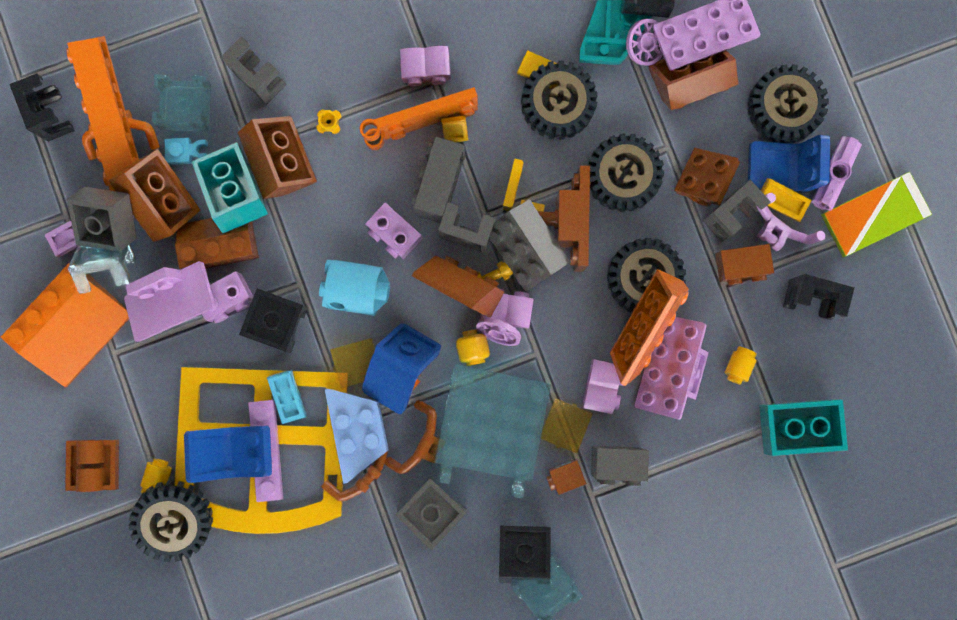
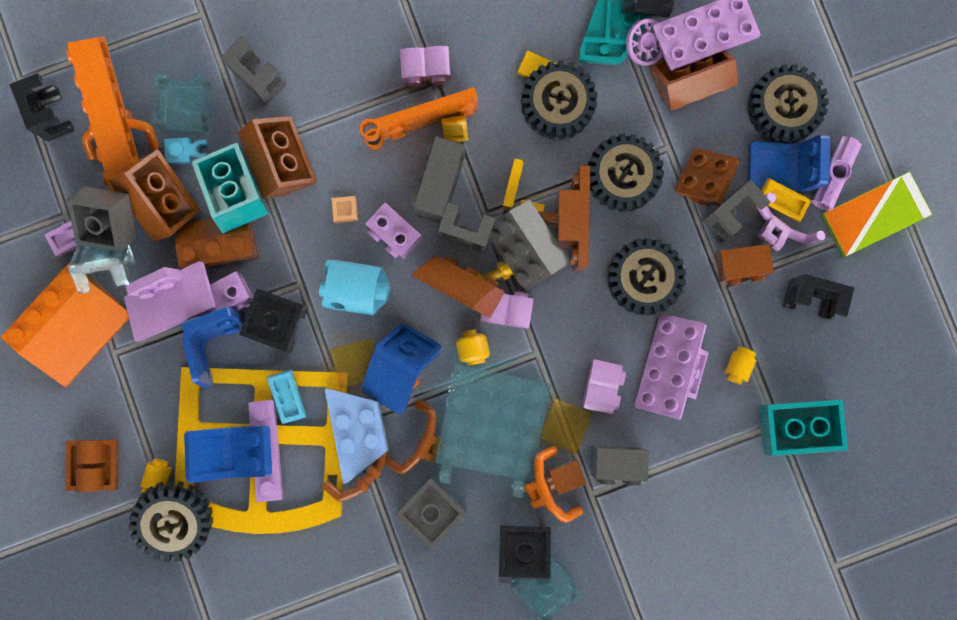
(199, 332): none -> blue piece
(323, 116): yellow plate -> none
(344, 209): none -> light nougat tile
(499, 331): lavender wheel -> none
(540, 493): none -> orange piece
(647, 324): orange slope -> none

